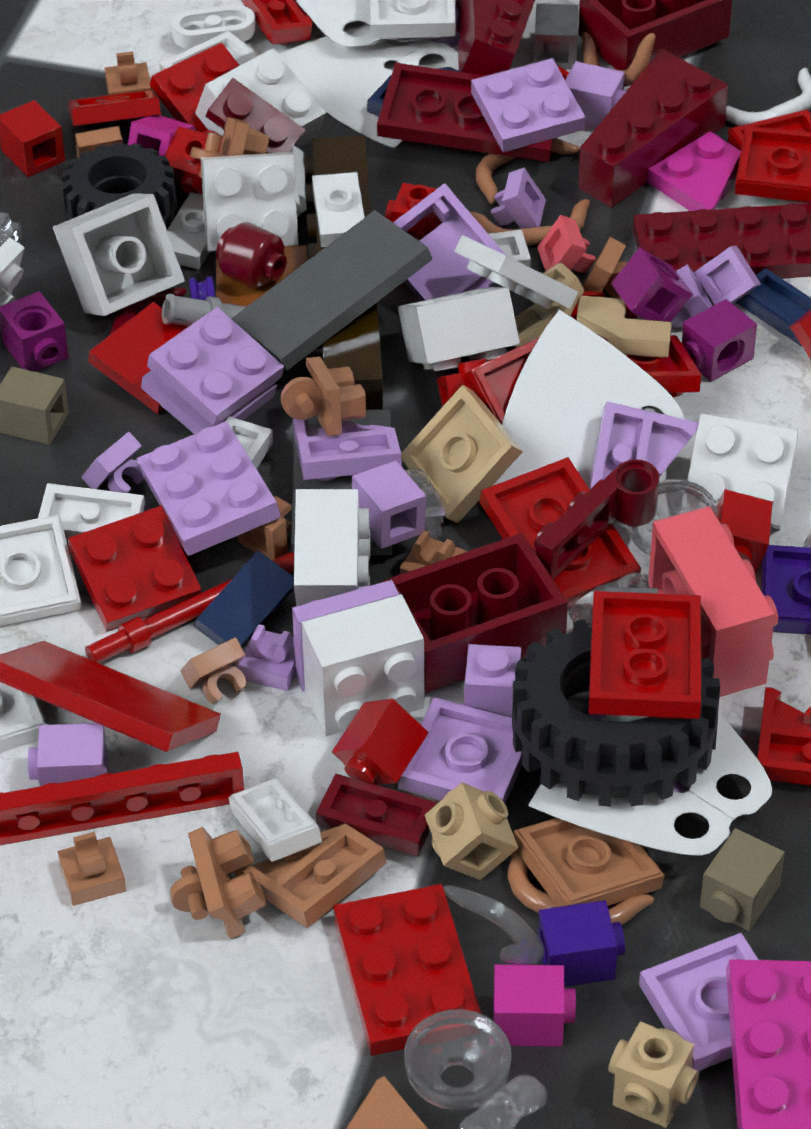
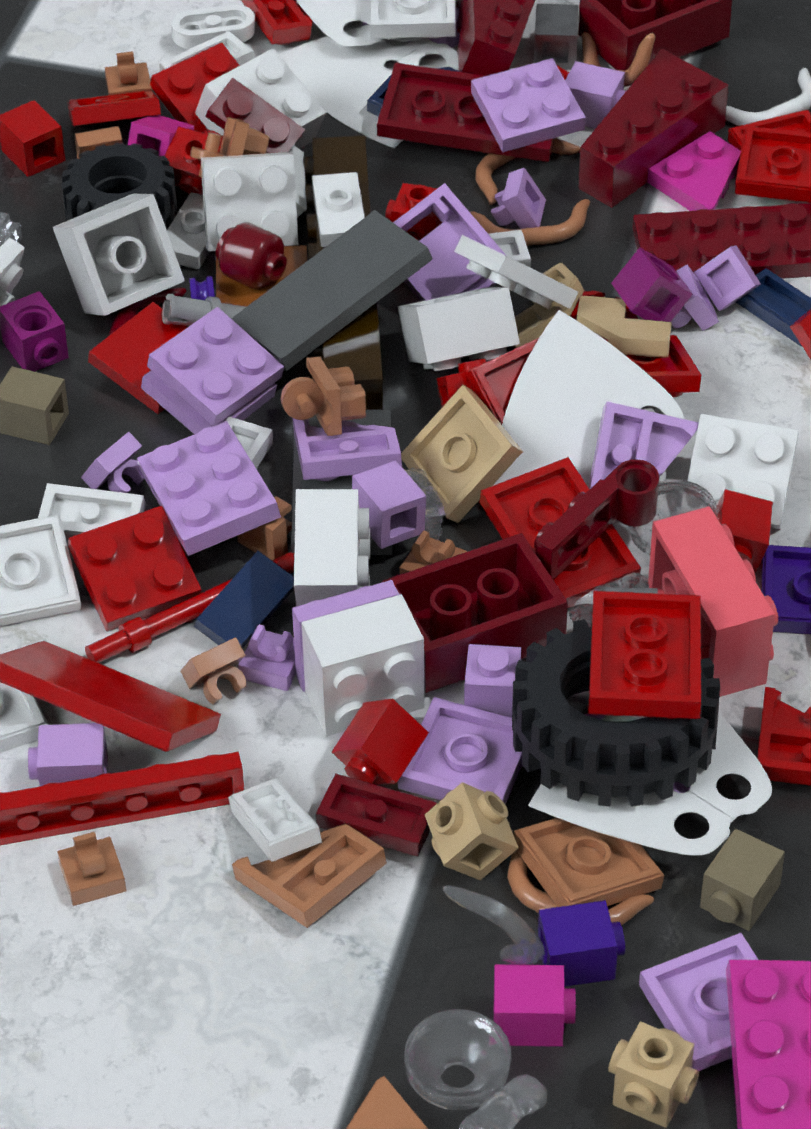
(212, 884): nougat hips -> none
(402, 963): red plate -> none
(565, 246): coral tile -> none
(606, 268): nougat tile -> none
(719, 339): magenta brick -> none

